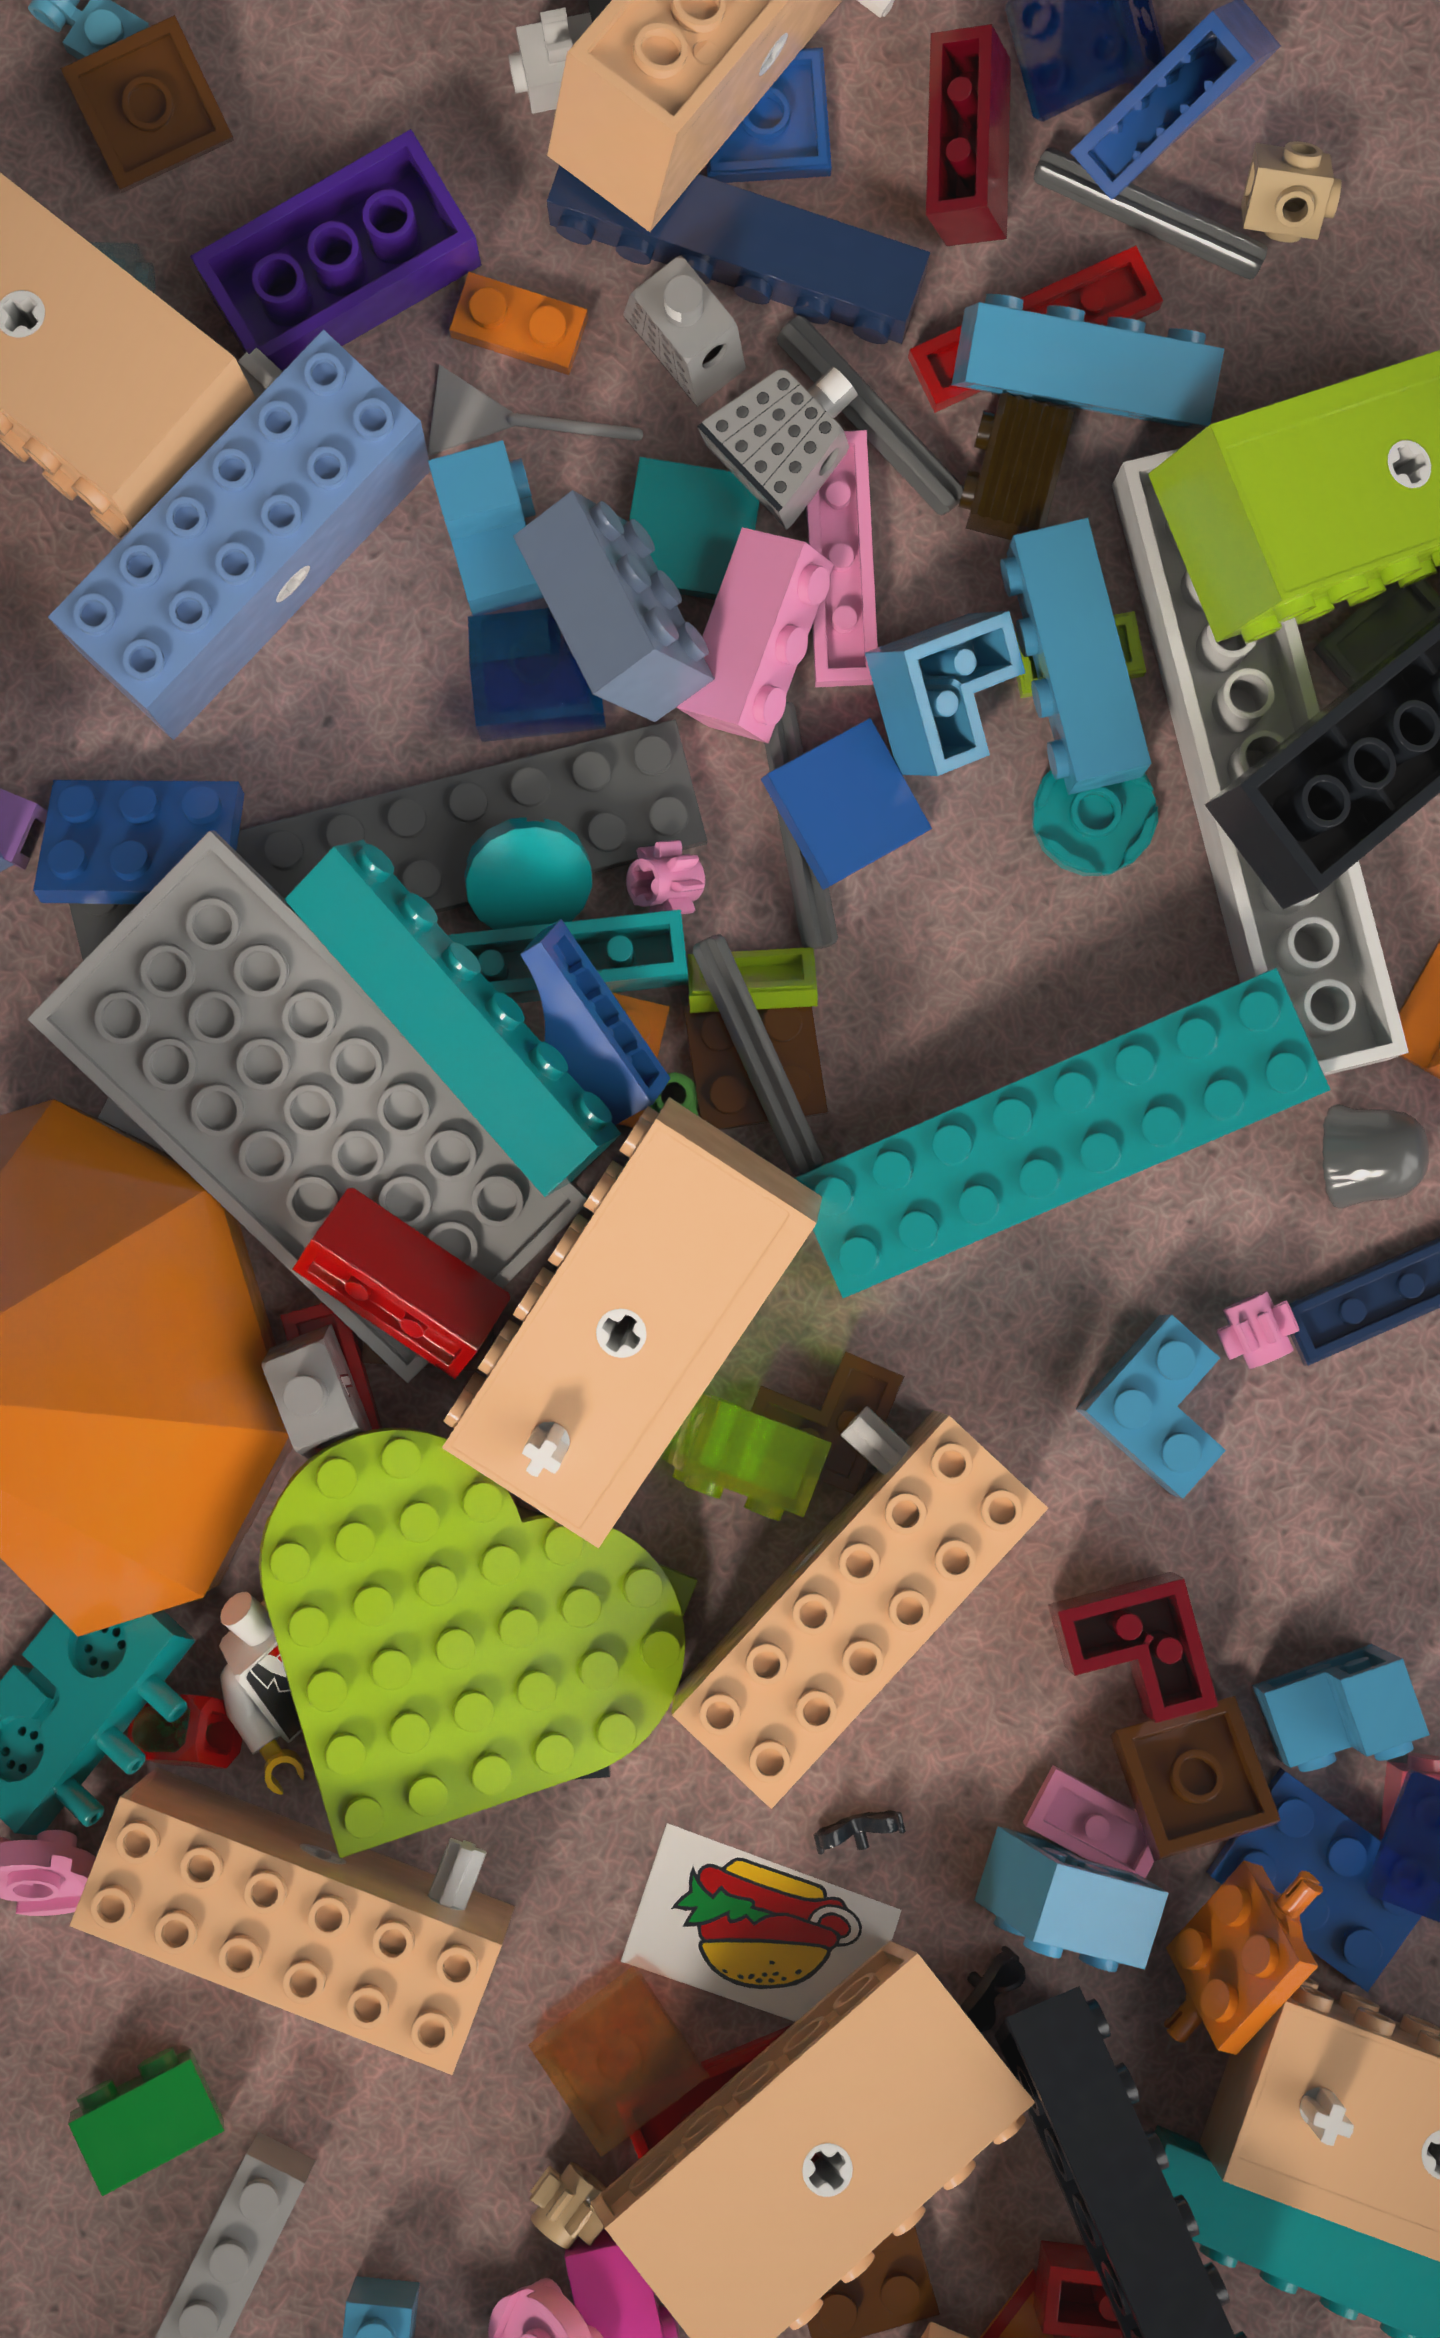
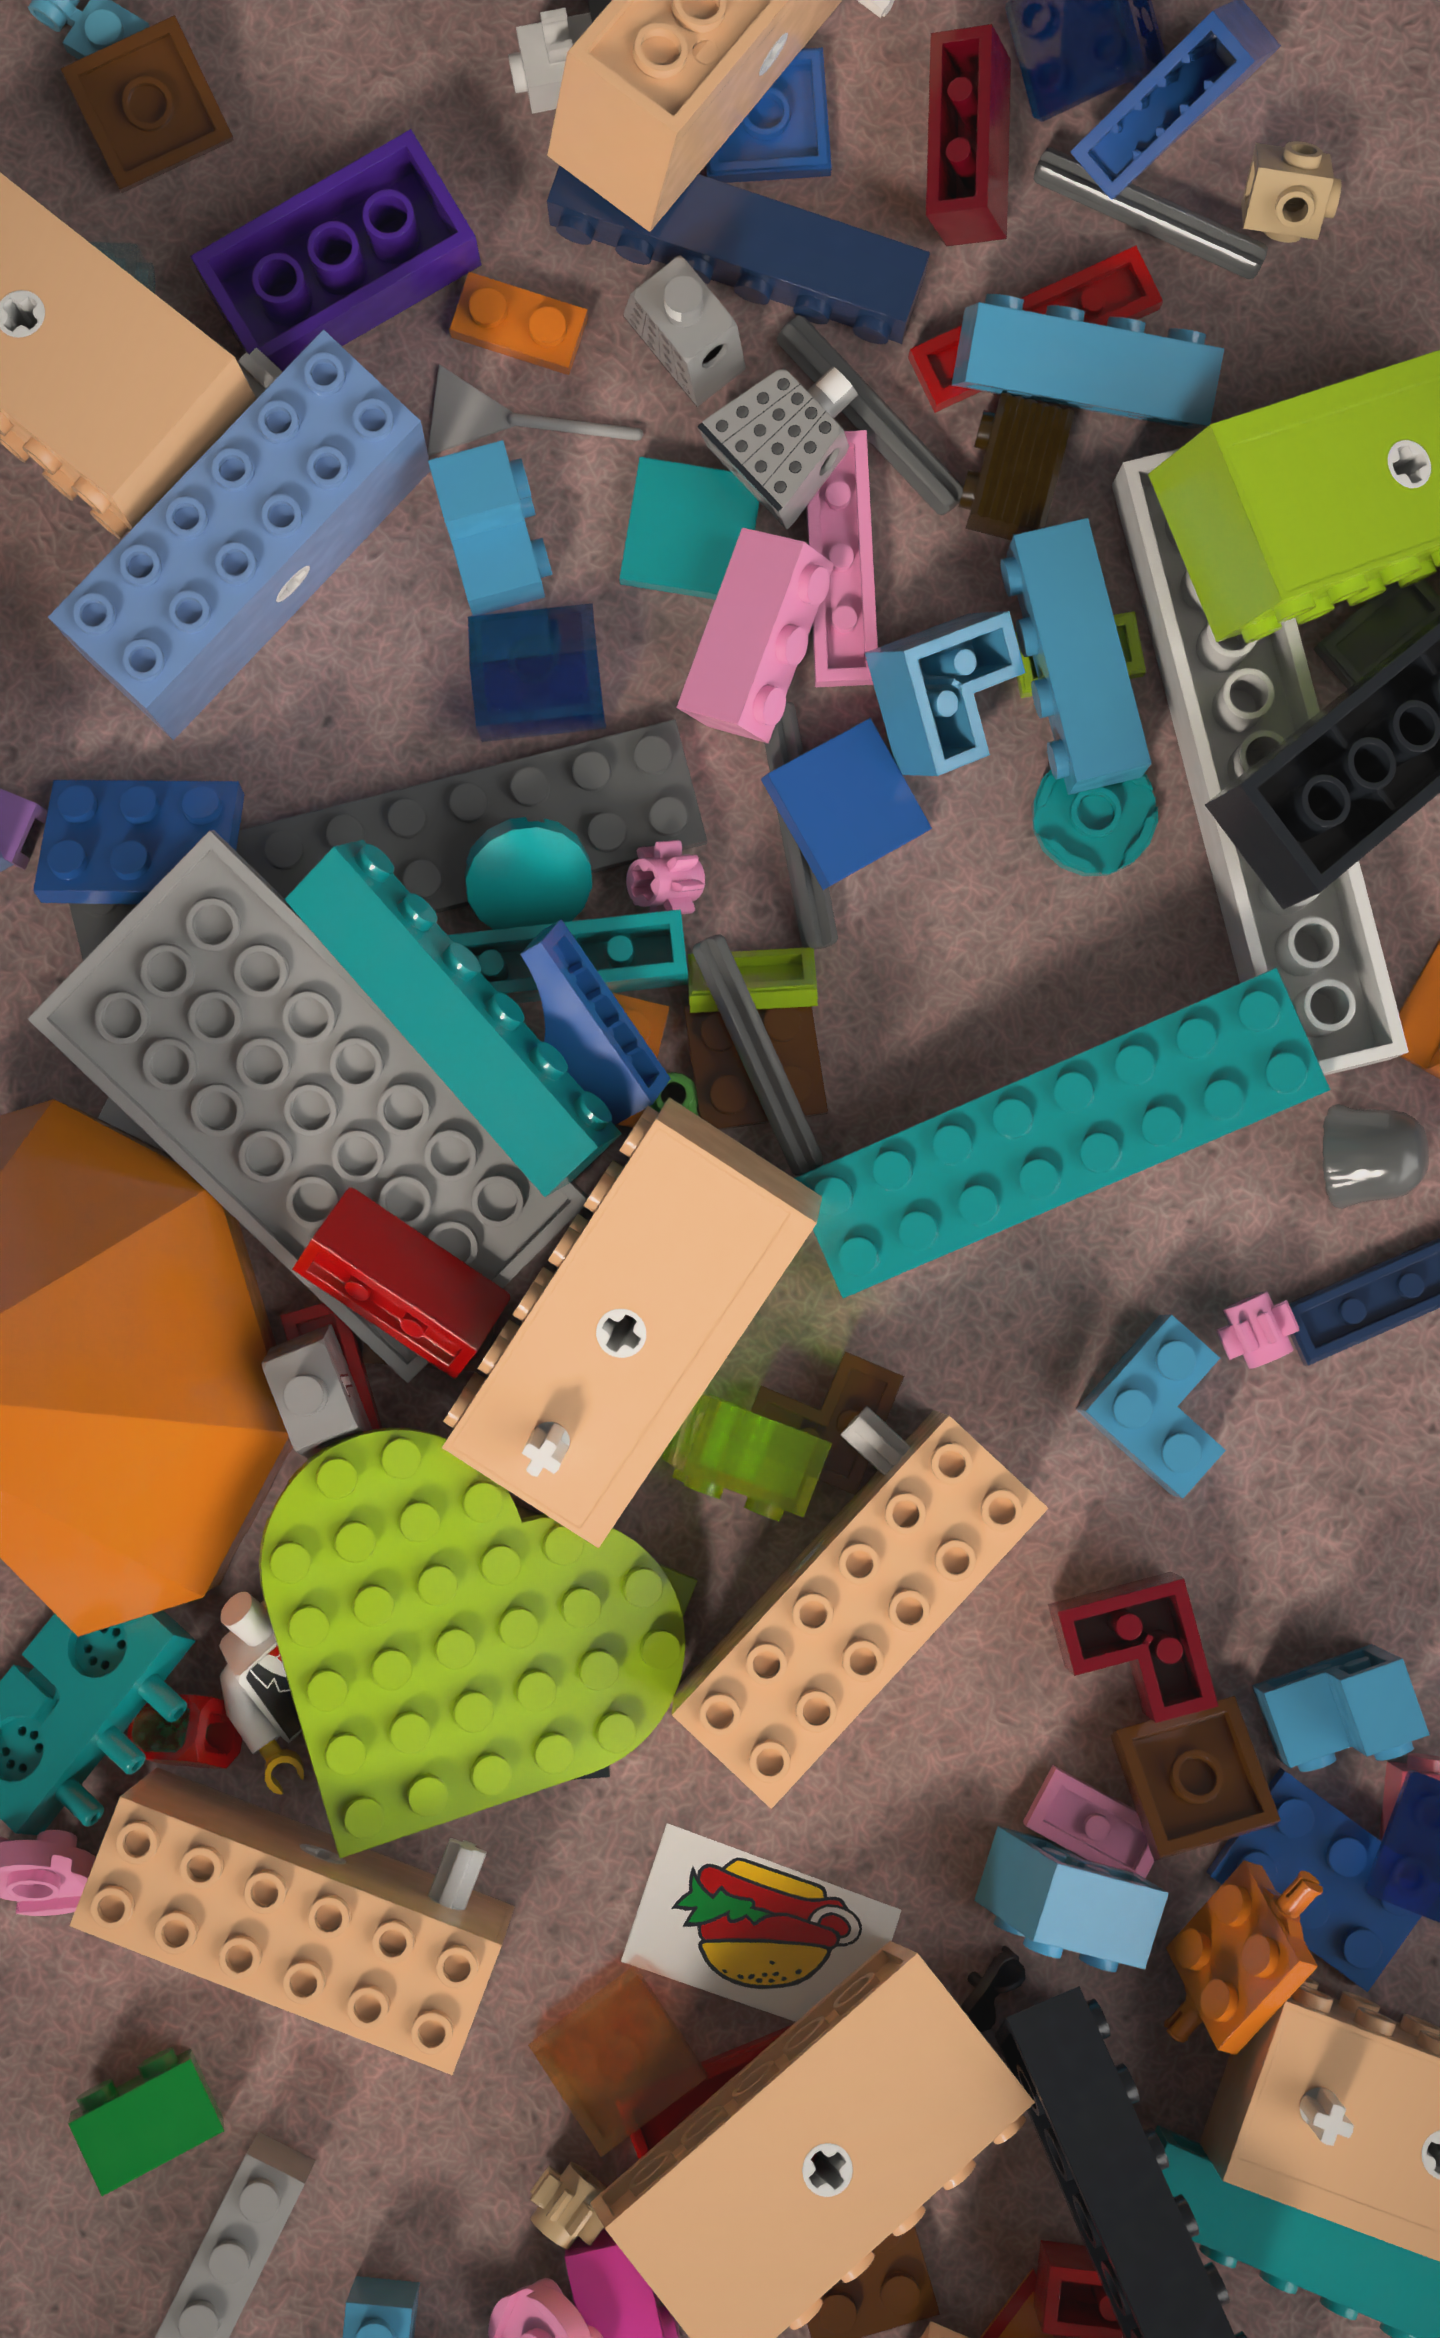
(615, 606): sand blue brick -> none
(858, 1825): black piece -> none

